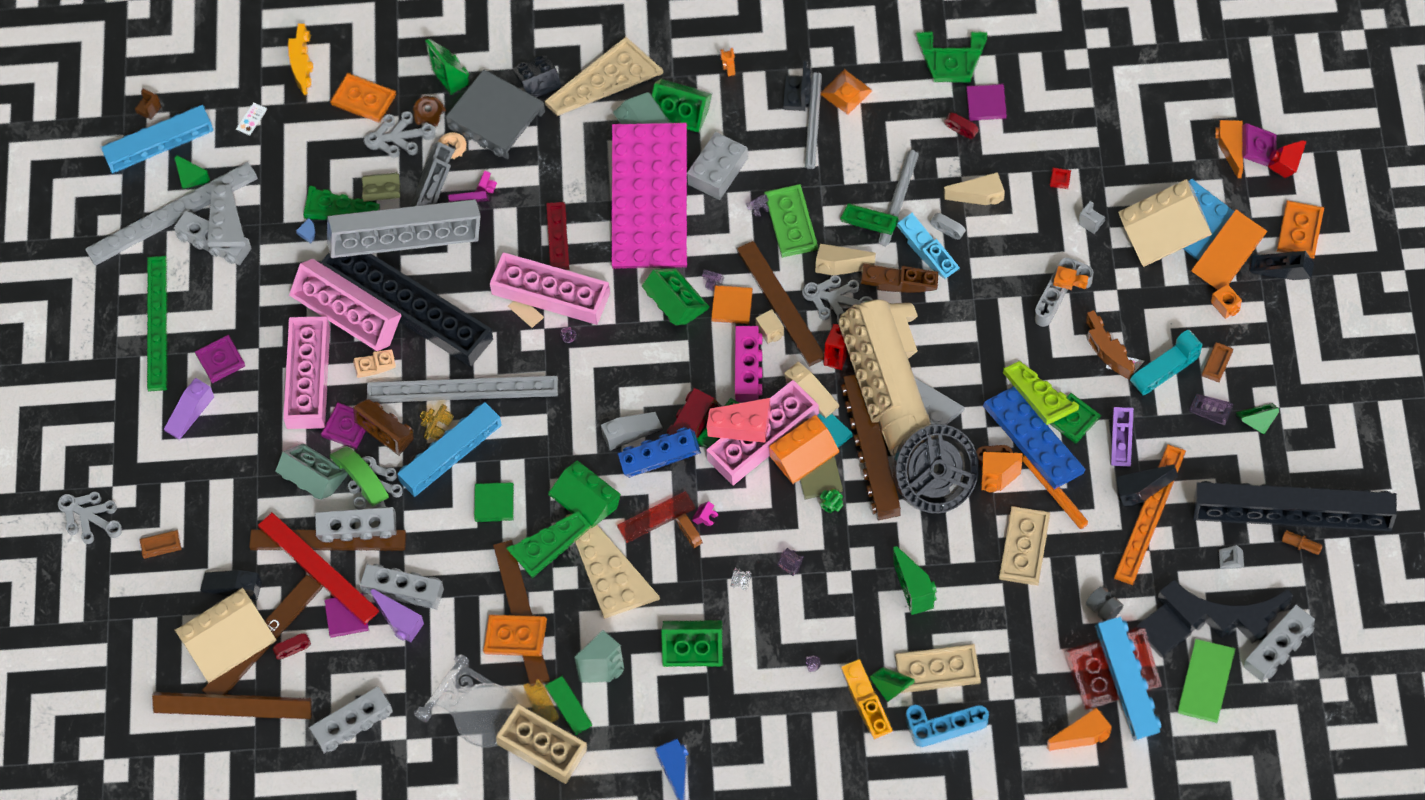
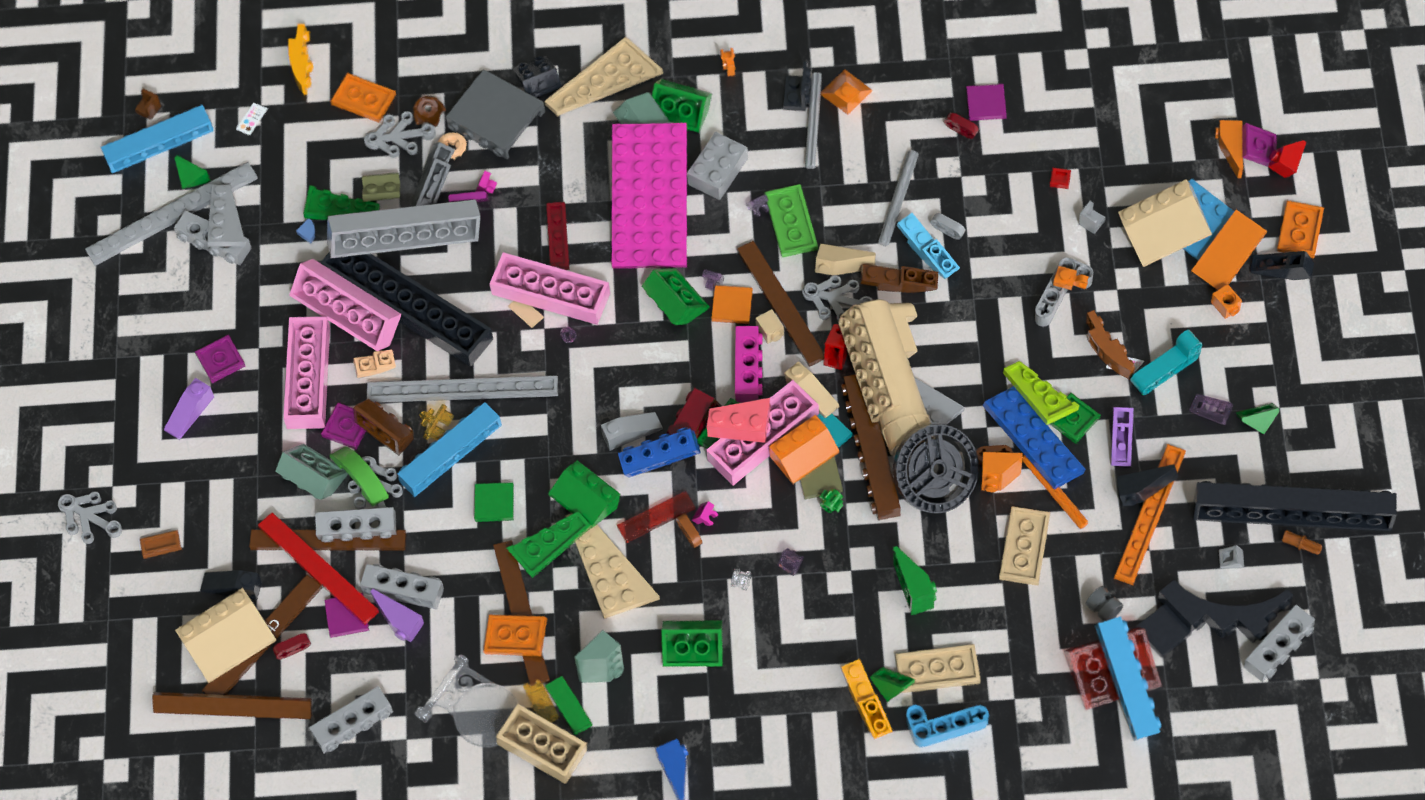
(157, 324): green tile -> none
(447, 67): green slope -> none
(813, 663): clear purple hinge -> none
(869, 219): green tile -> none
(951, 63): green wing -> none
(980, 190): tan slope -> none
(1083, 732): orange slope -> none
(1206, 681): bright green tile -> none
(1217, 362): dark orange tile -> none

